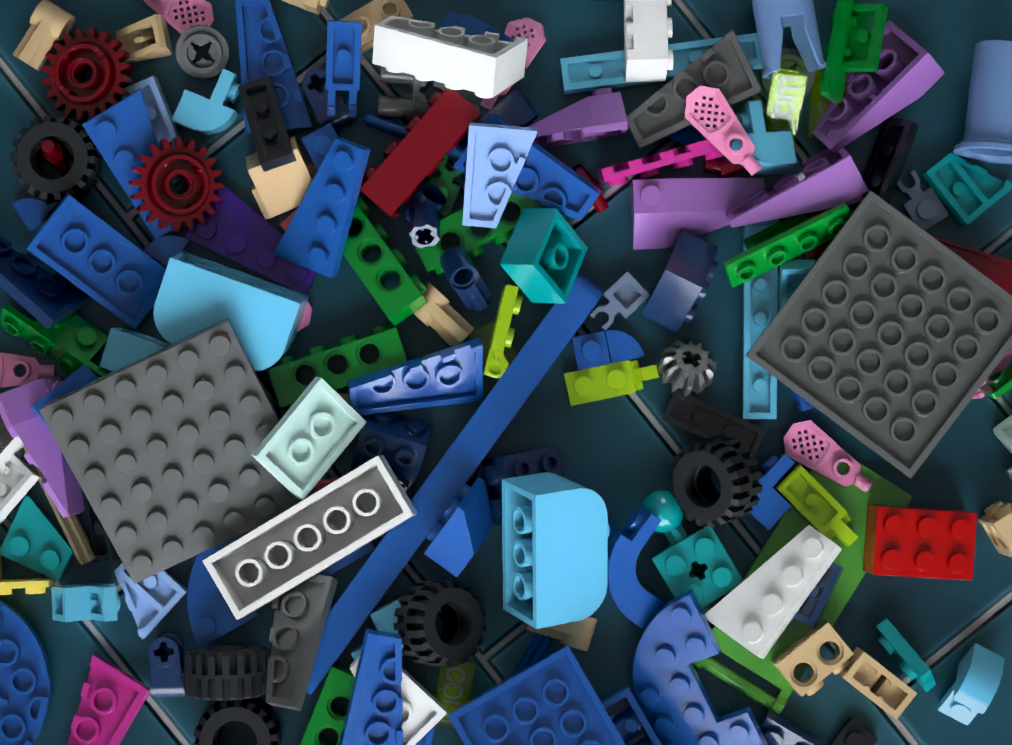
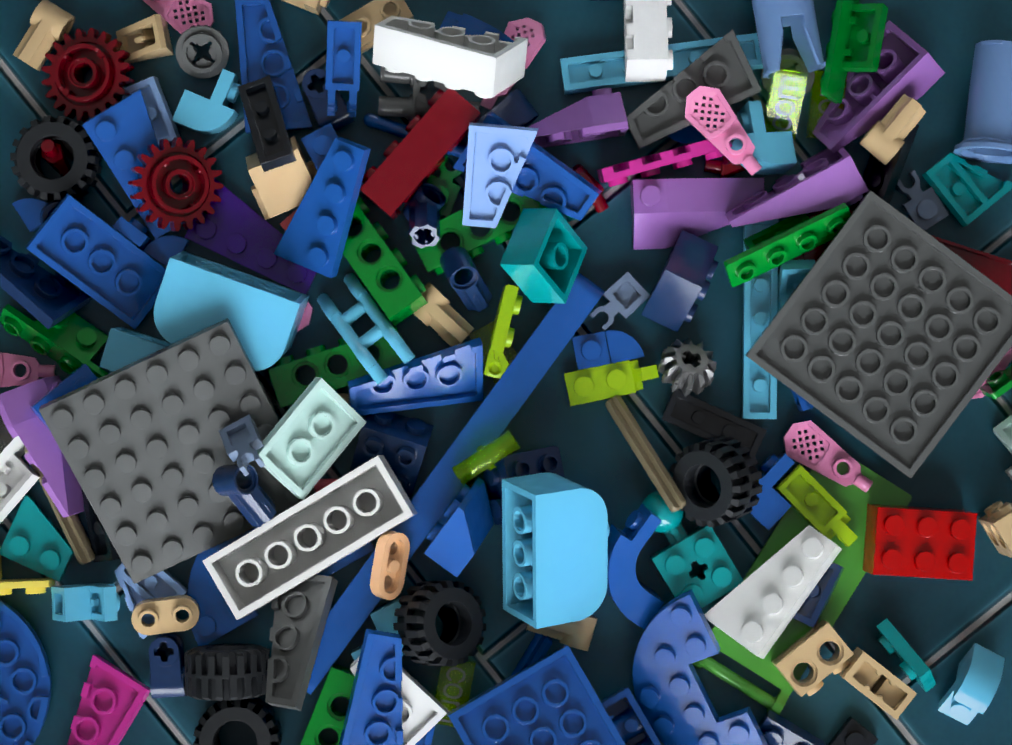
(133, 231): none -> blue plate
(164, 612): none -> tan plate
(241, 442): none -> sand blue plate
(244, 493): none -> dark blue piece
(360, 344): none -> medium azure piece
(389, 565): none -> light nougat plate
(486, 457): none -> clear neon green pin
(645, 453): none -> dark tan axle
(887, 135): none -> tan piece

